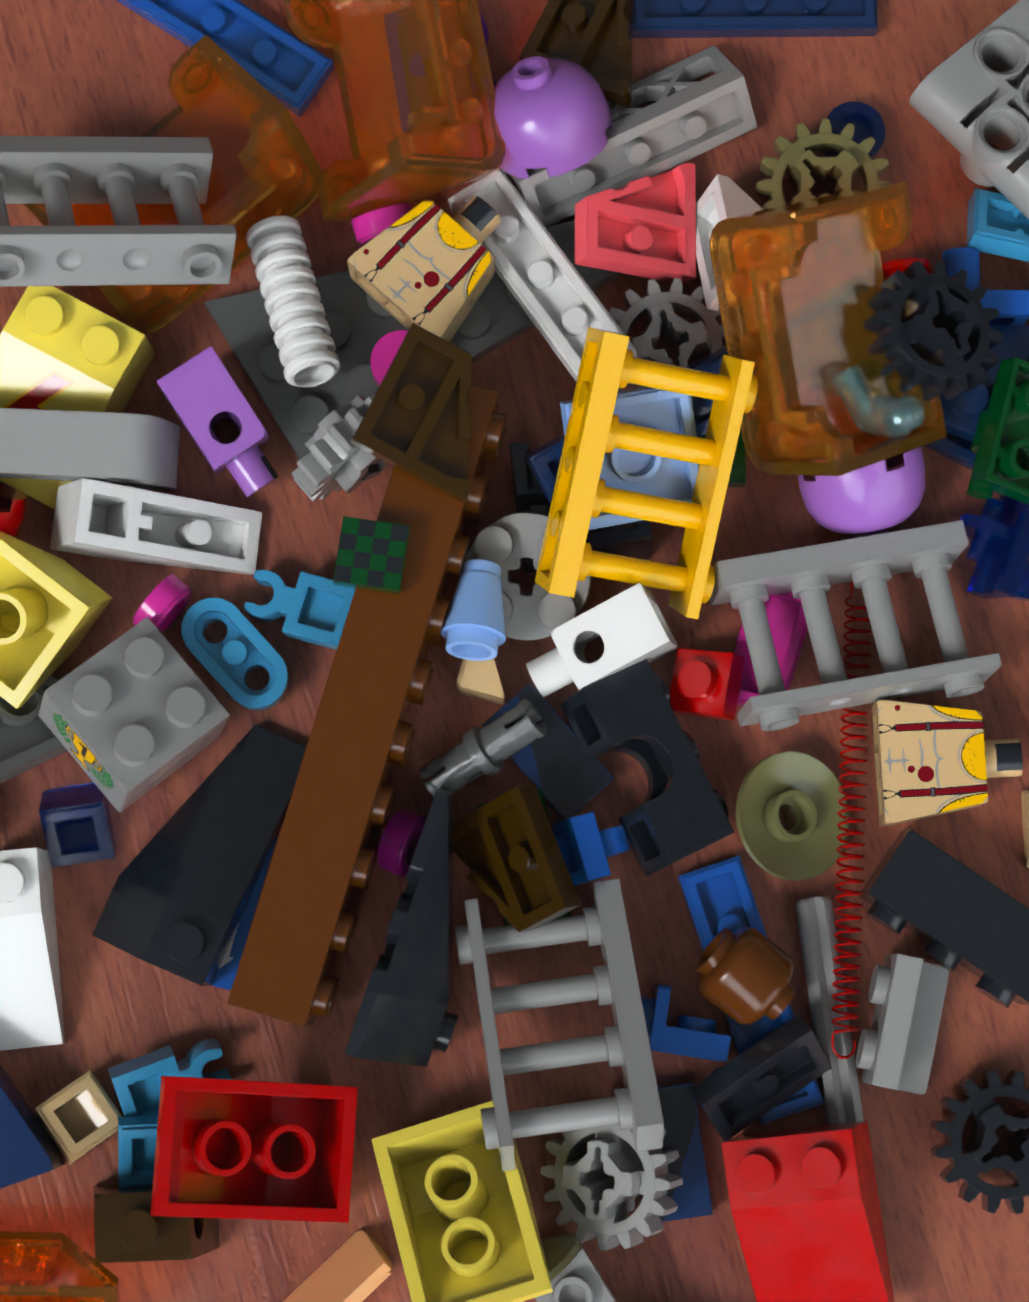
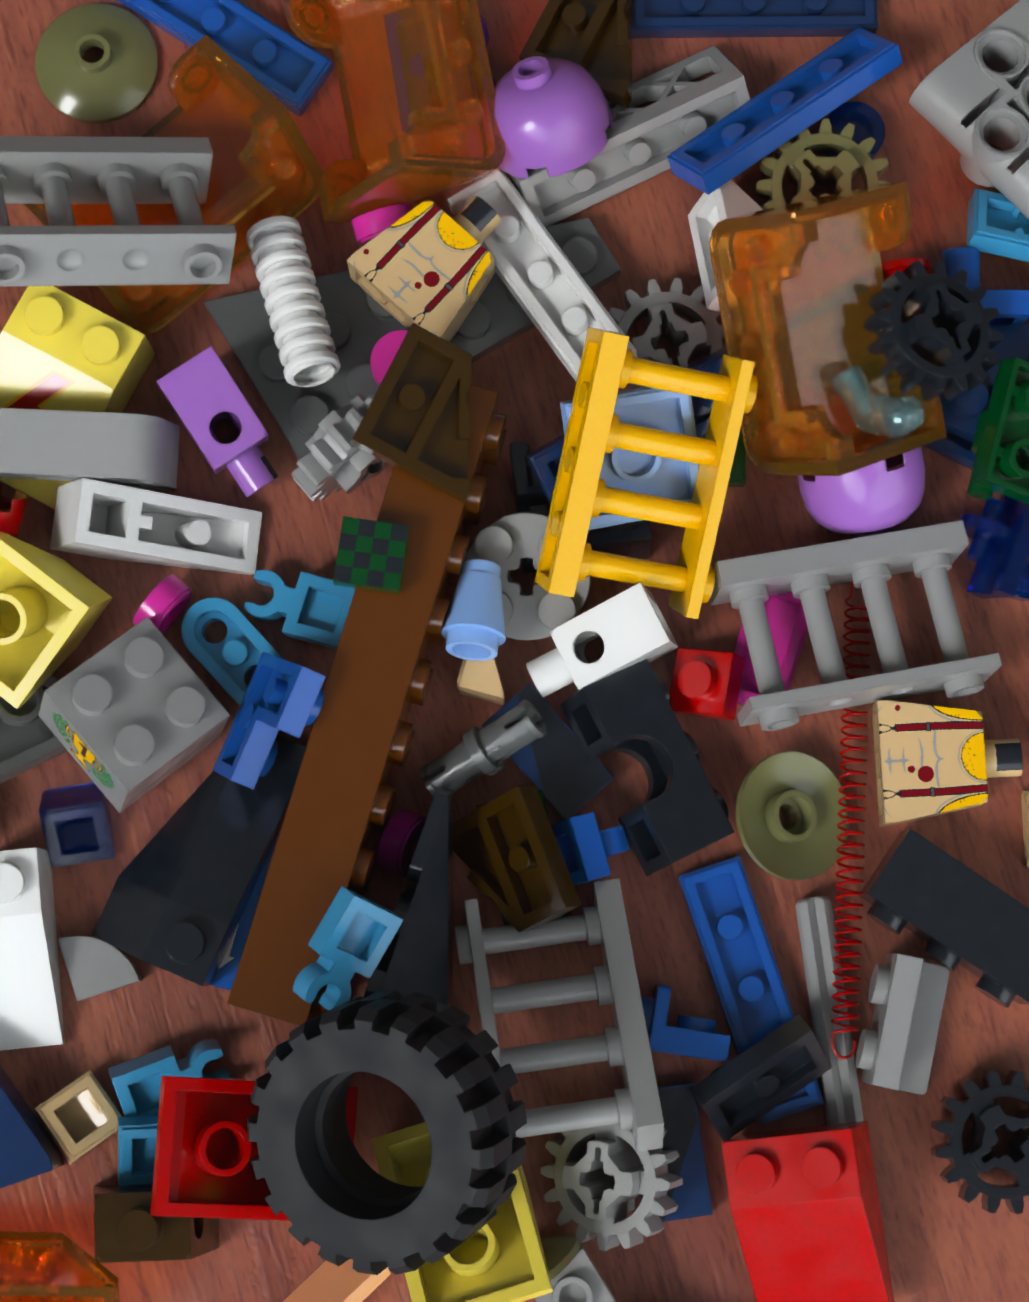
(96, 966): none -> light grey tile
(104, 88): none -> olive dish
(277, 699): none -> blue plate
(320, 1174): none -> black tyre
(348, 941): none -> dark azure plate
(641, 227): coral wing -> none
(745, 975): reddish brown head -> none
(784, 110): none -> blue tile

